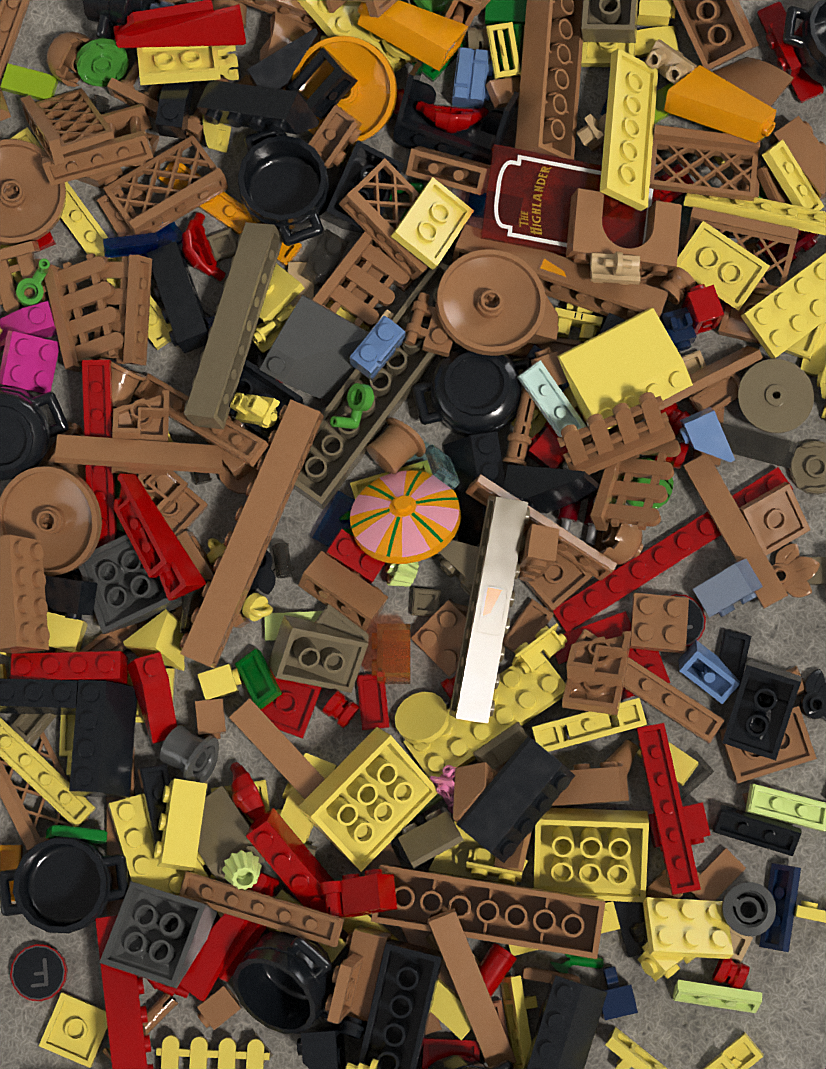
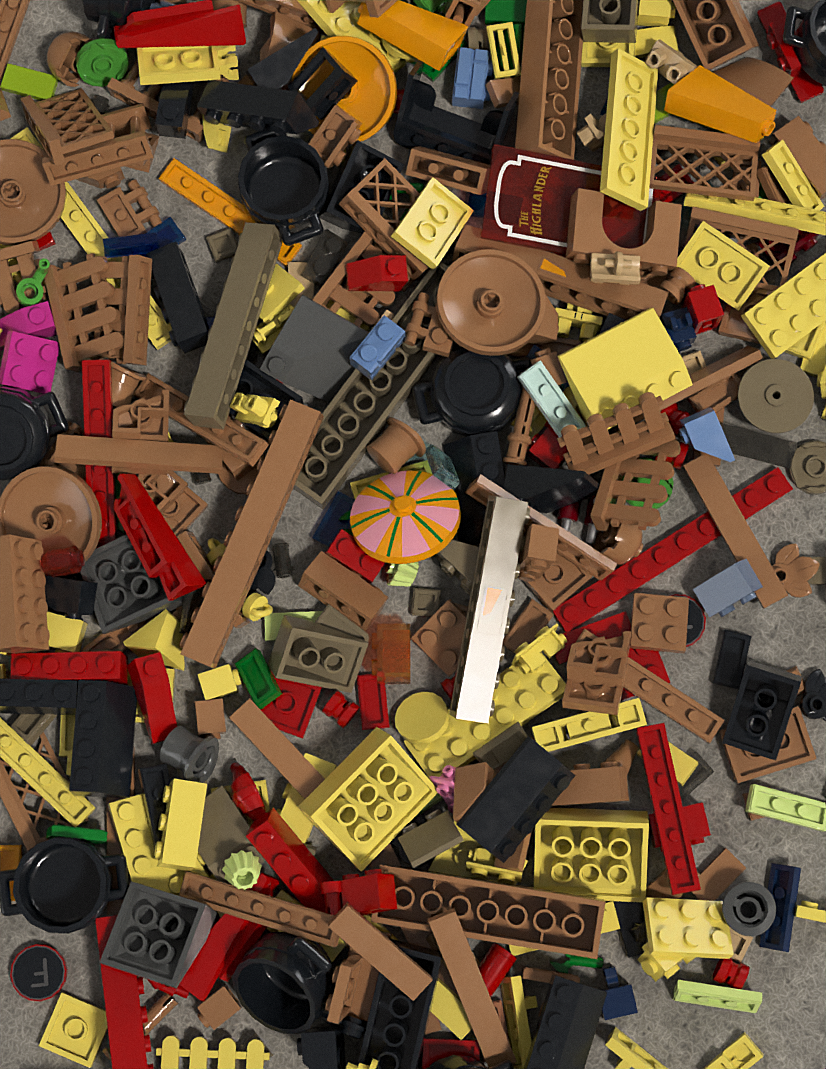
(62, 561): none -> clear red brick
(181, 200): medium nougat fence -> none
(197, 248): red piece -> none
(359, 399): bright green plate -> none
(377, 273): none -> red slope
(380, 951): none -> medium nougat tile
(451, 118): red piece -> none
(708, 672): medium blue slope -> none
(757, 830): black tile -> none
(775, 518): medium nougat plate -> none

